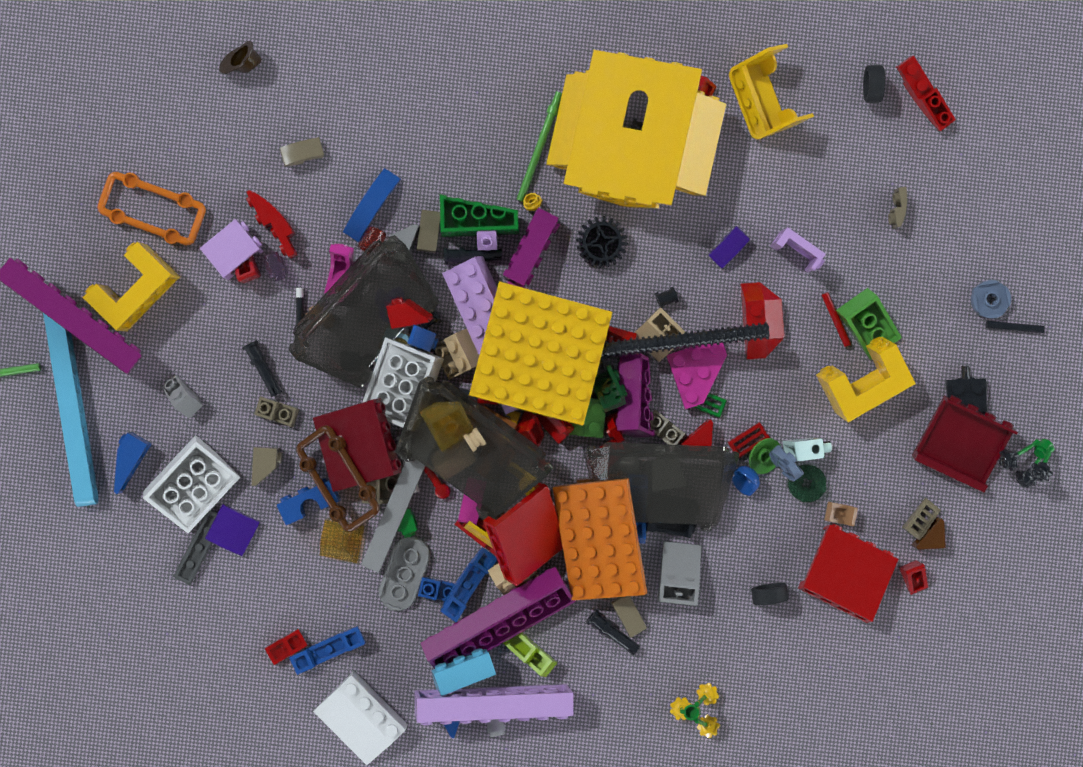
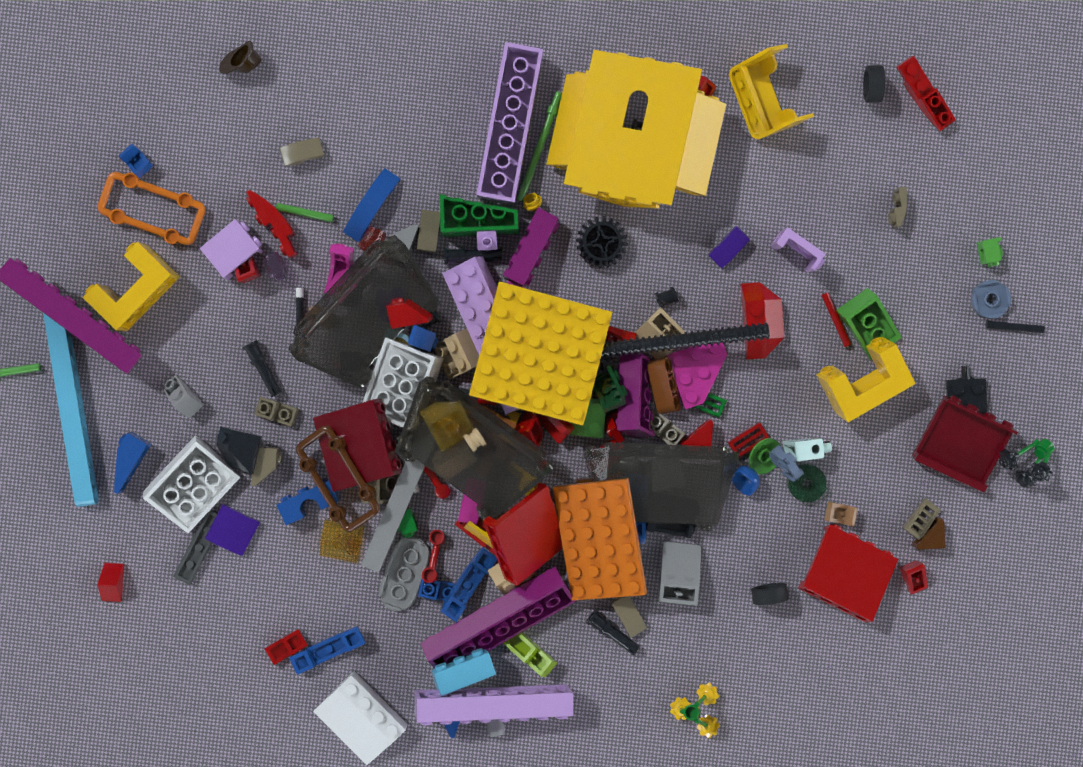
(111, 582): none -> red slope
(136, 160): none -> blue bracket
(239, 448): none -> black slope
(304, 212): none -> bright green bar
(430, 574): none -> red bar
(509, 123): none -> lavender brick
(664, 385): none -> dark orange beam
(990, 251): none -> bright green brick

